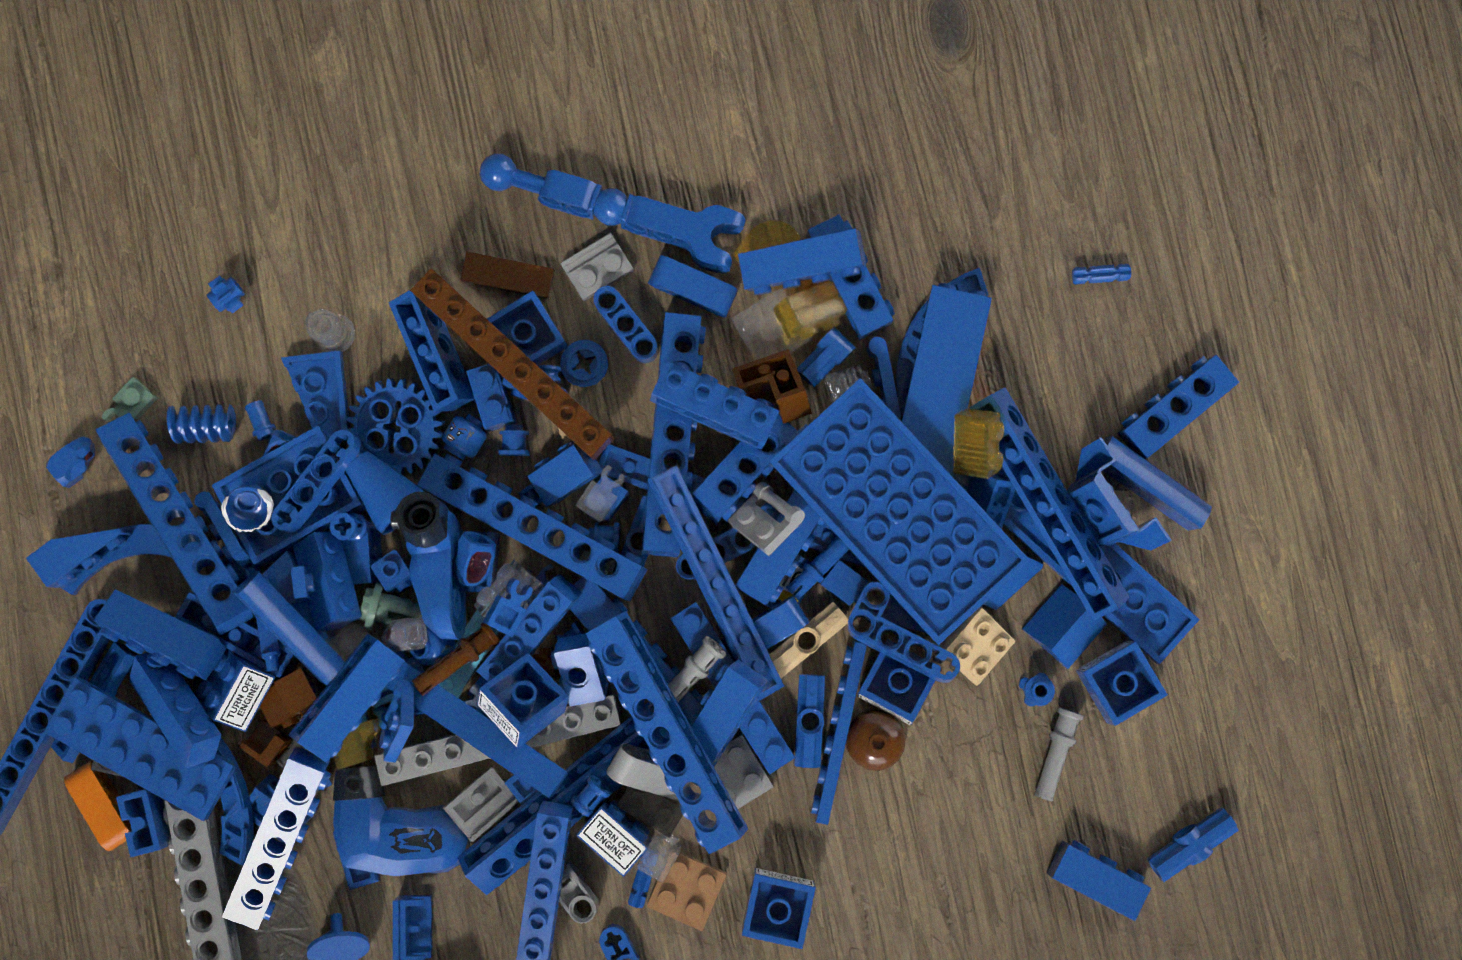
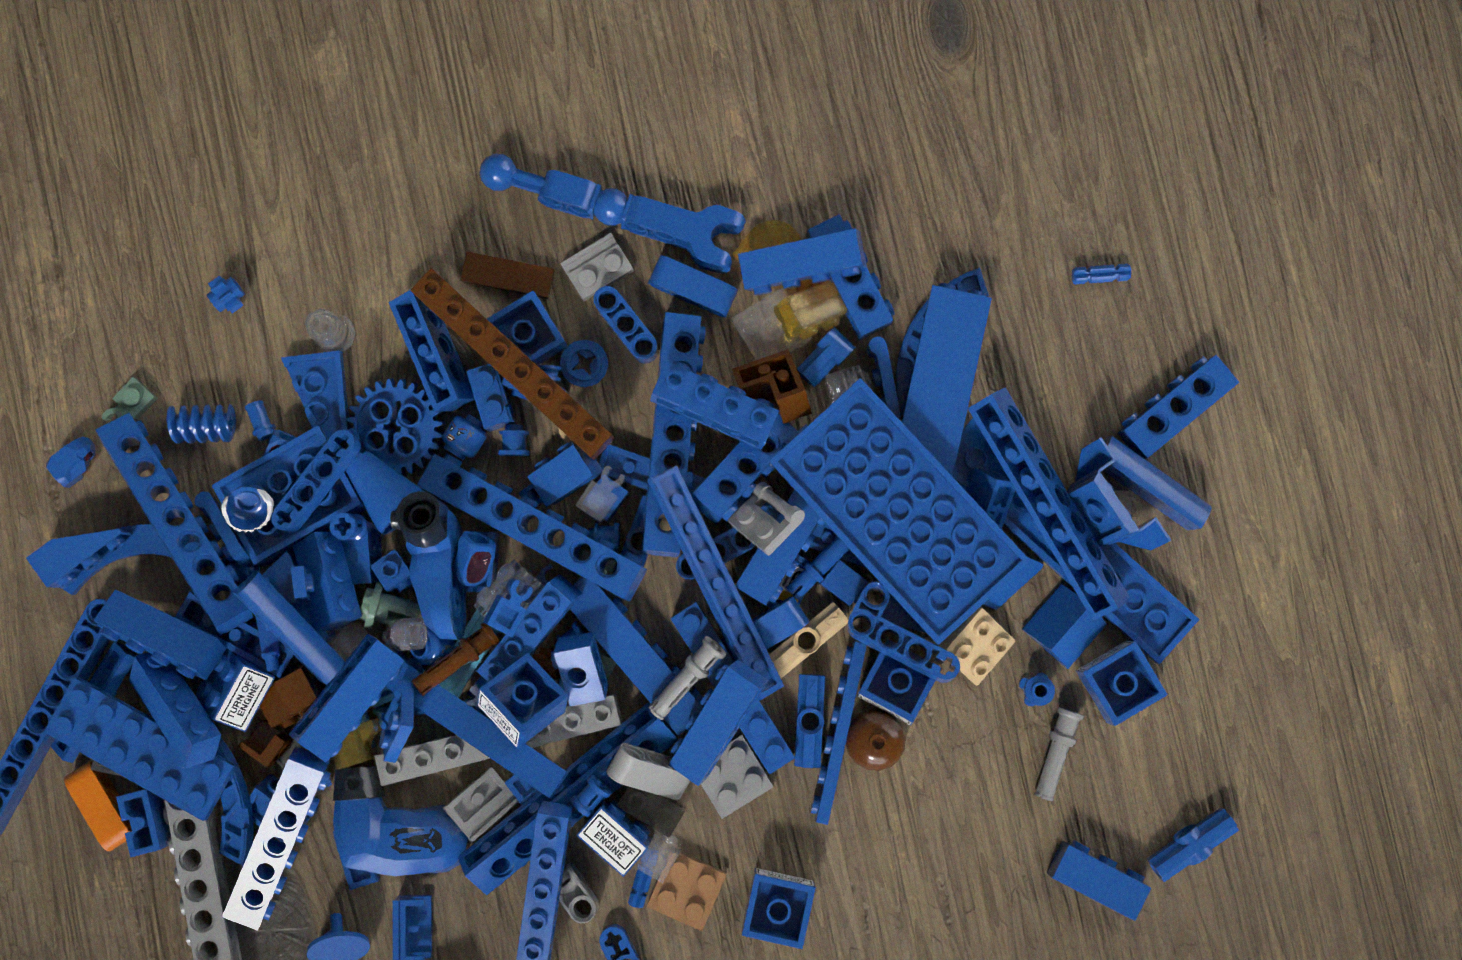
(683, 740): blue brick -> none
(977, 443): clear yellow brick -> none

